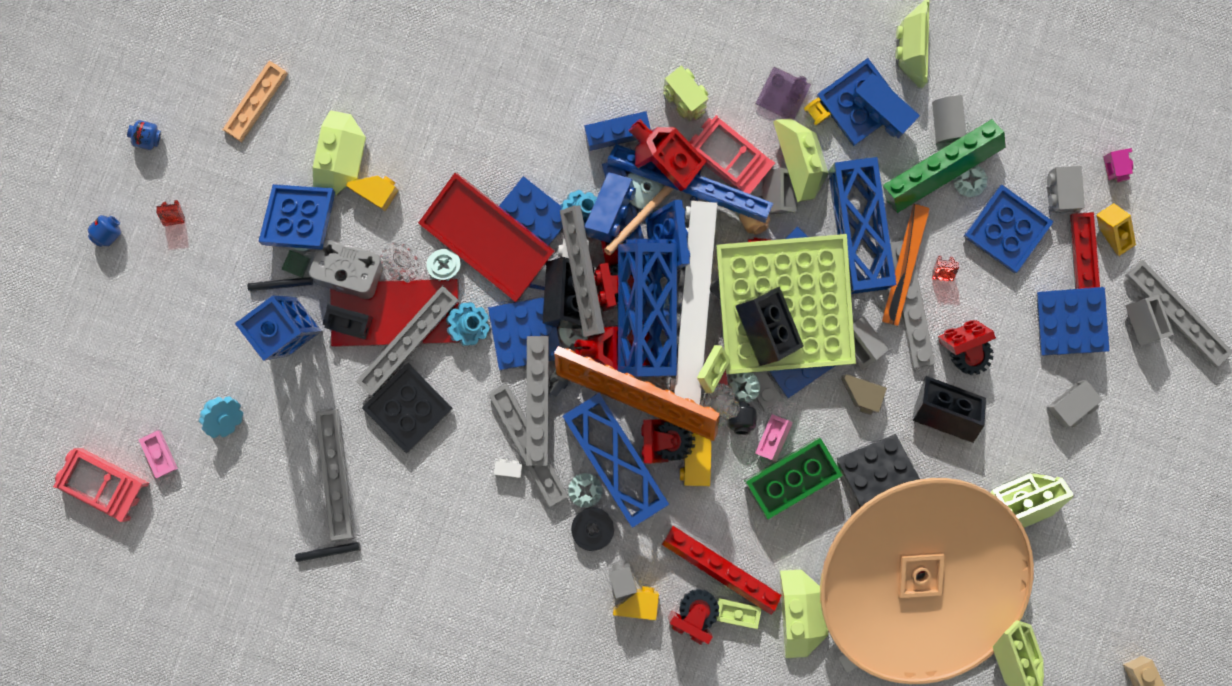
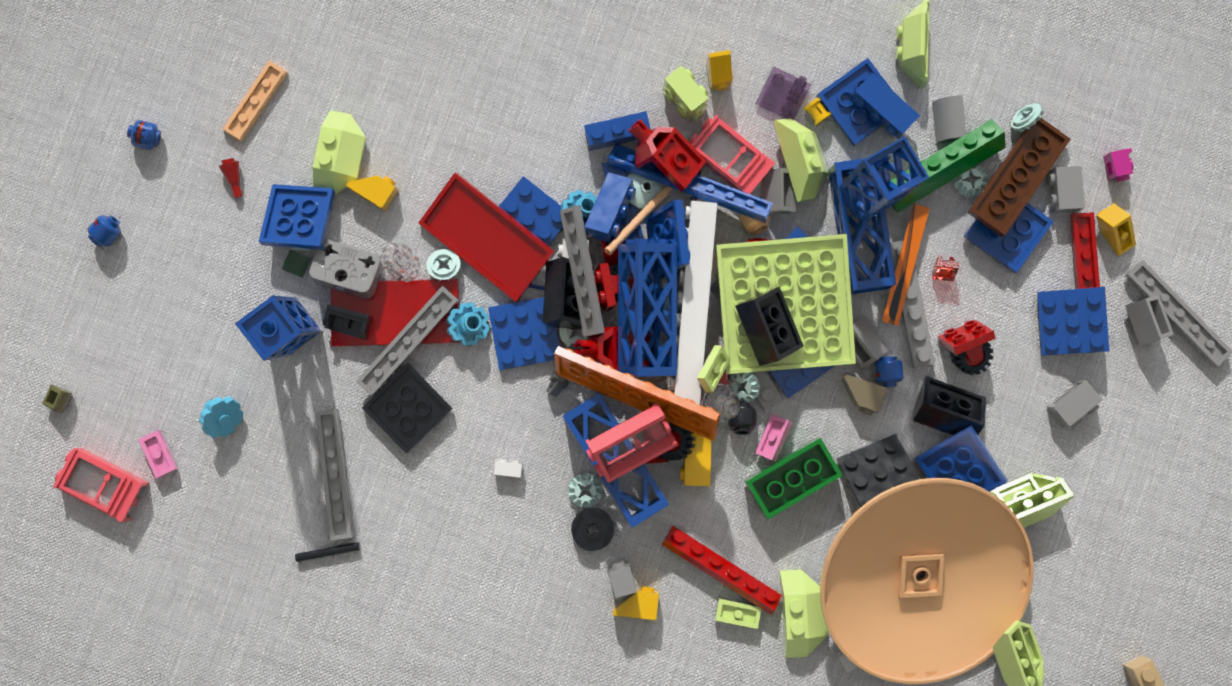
(56, 398): none -> olive brick
(170, 214): clear red tile -> none
(231, 171): none -> red cone
(276, 284): black bar -> none
(516, 425): light grey plate -> none
(537, 400): light grey plate -> none
(631, 443): none -> coral door
(697, 612): plate -> none
(719, 70): none -> yellow slope
(874, 174): none -> blue piece
(889, 371): none -> blue head
(962, 459): none -> blue plate
(1018, 177): none -> reddish brown plate
(1027, 117): none -> light aqua gear

